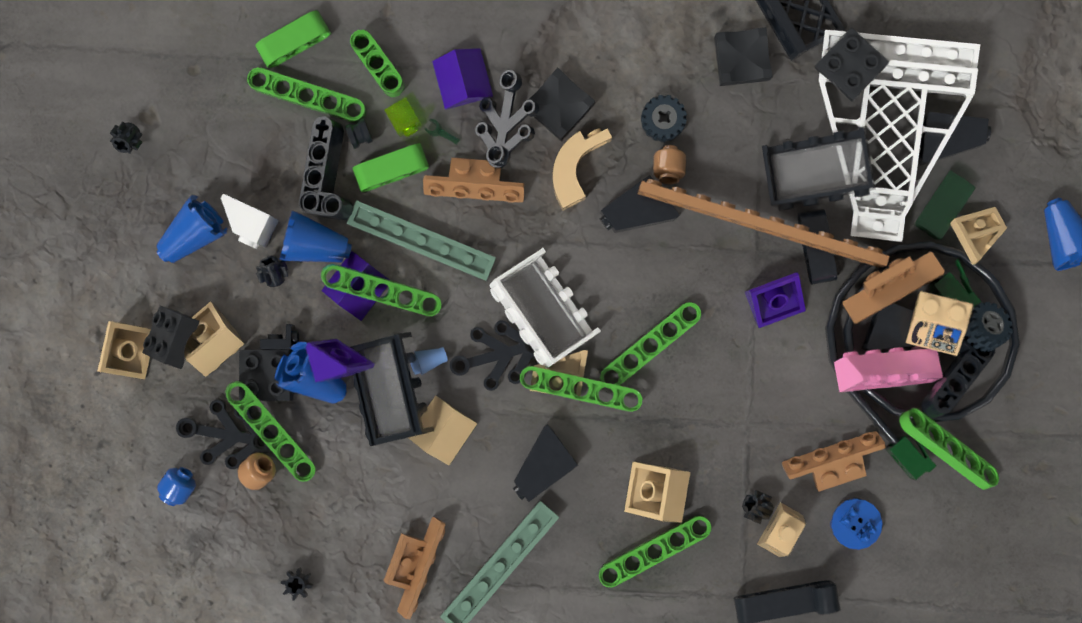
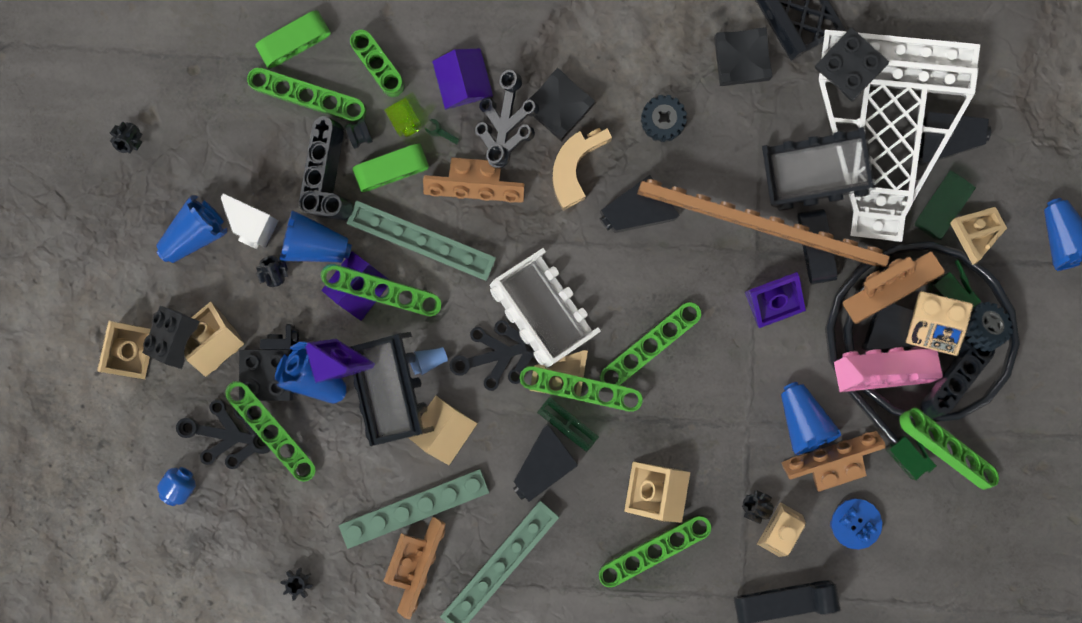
(256, 471): medium nougat head -> none
(413, 508): none -> sand green plate
(564, 428): none -> clear green piece
(669, 164): medium nougat head -> none
(806, 420): none -> blue cone

